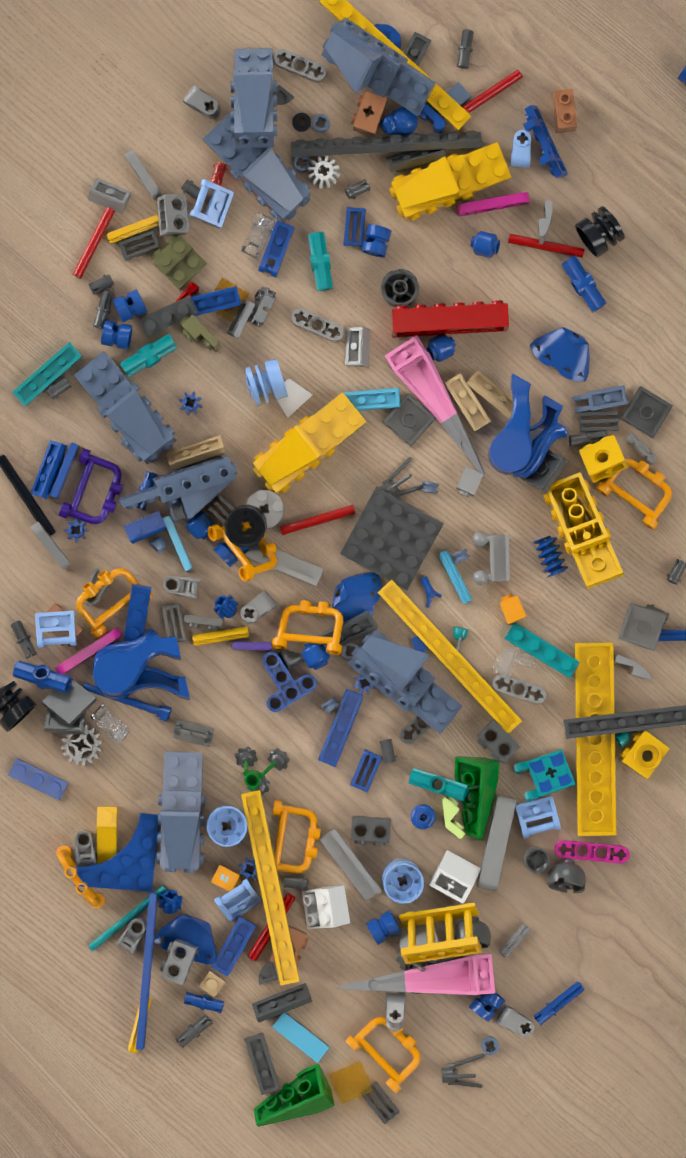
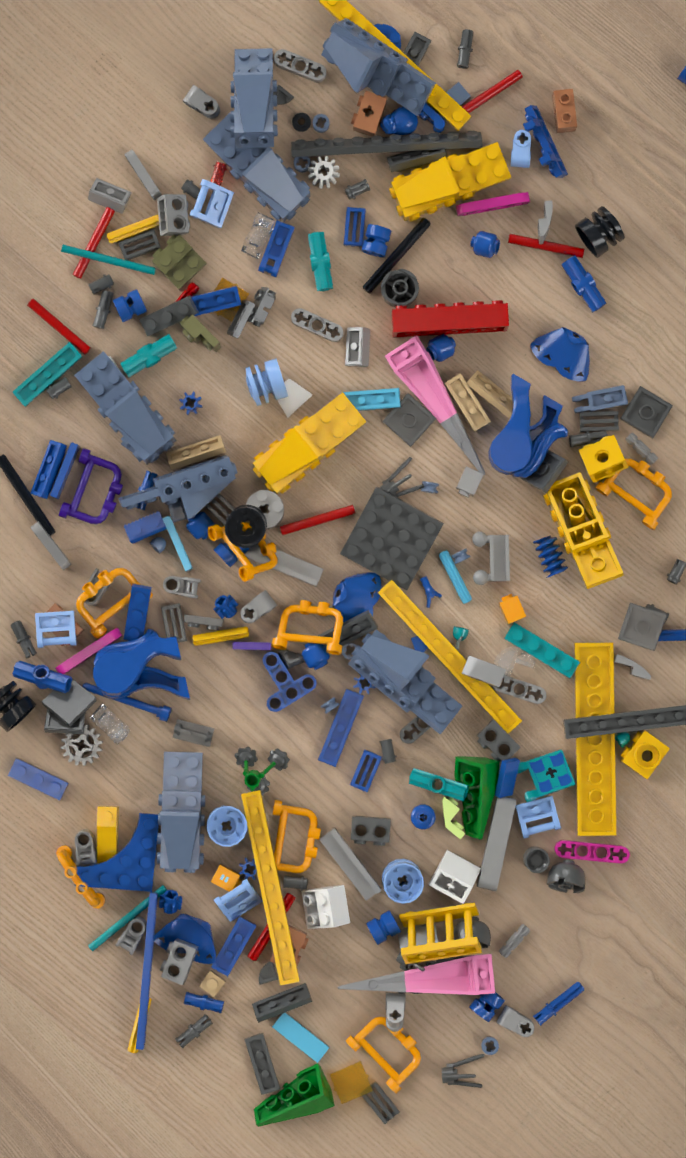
(58, 326): none -> red piece
(71, 531): blue gear -> none
(108, 259): none -> teal piece
(116, 335): blue wheel -> none
(396, 255): none -> black axle
(483, 671): none -> light grey slope
(507, 777): none -> blue tile

